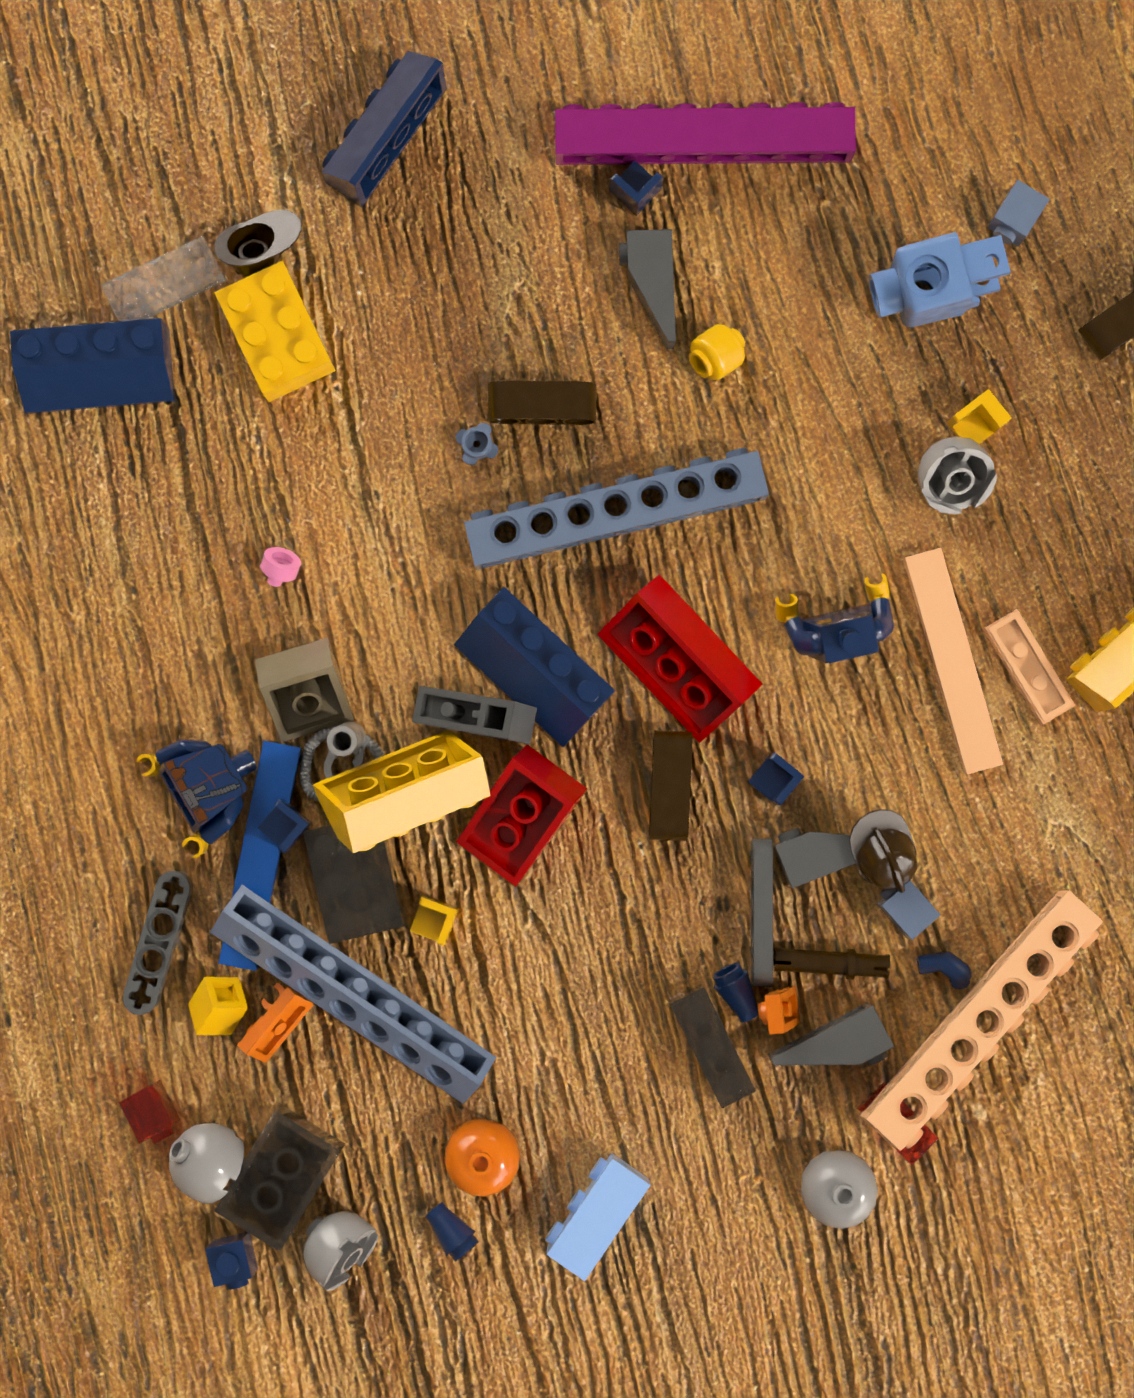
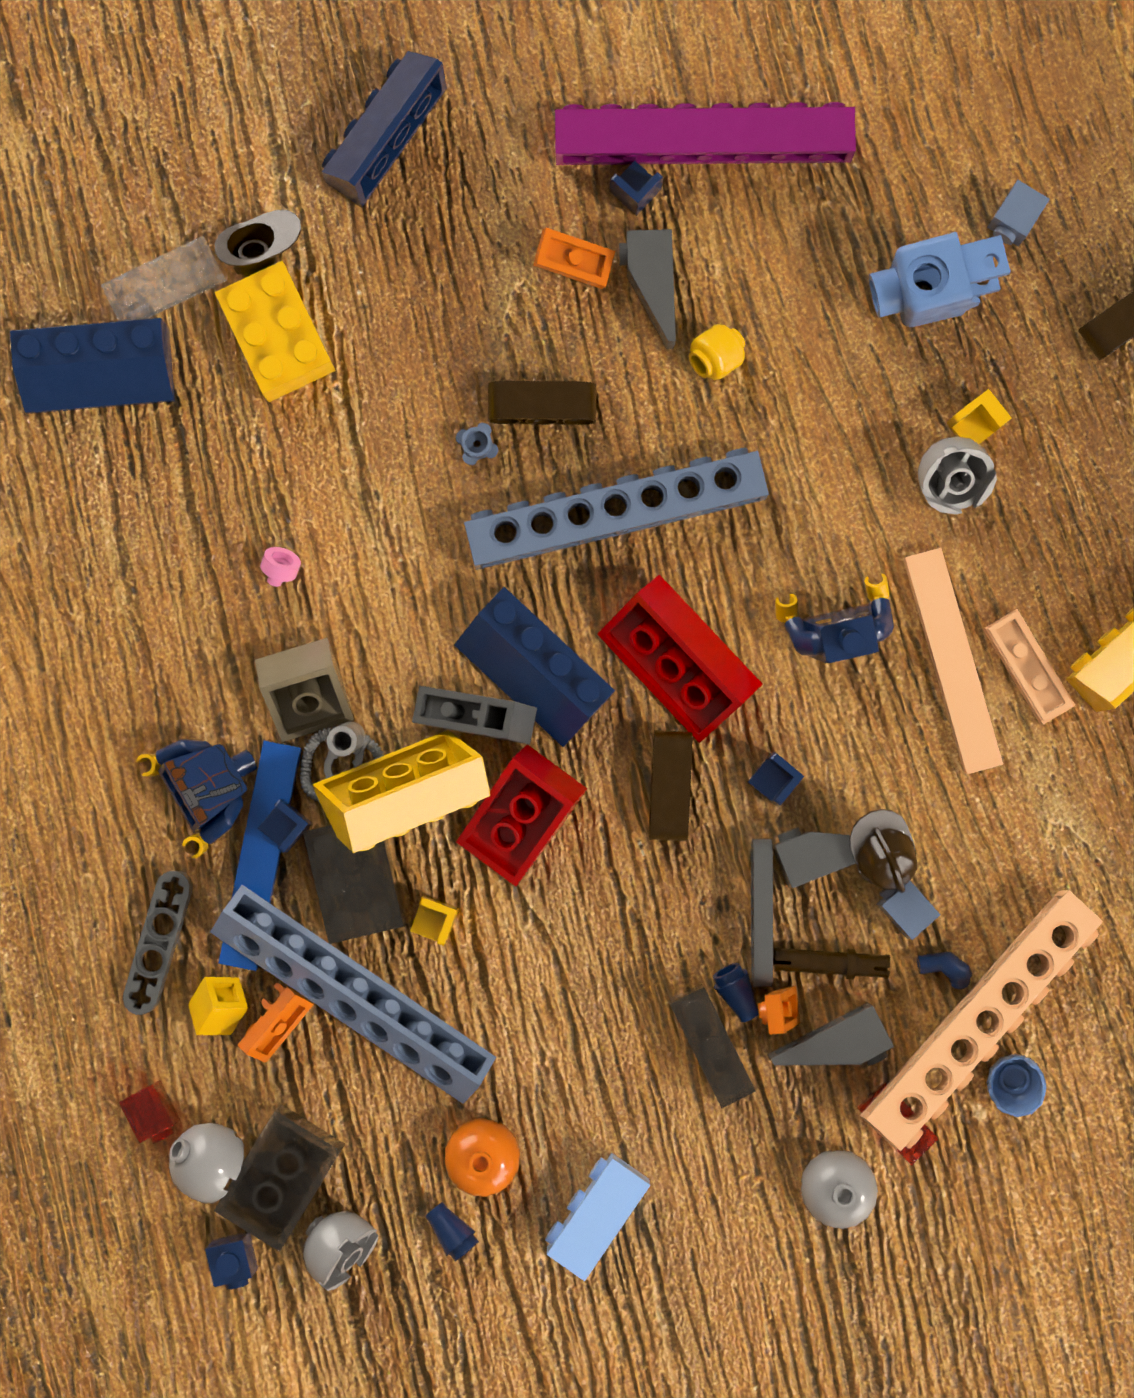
(574, 258): none -> orange plate
(1016, 1085): none -> medium blue hair

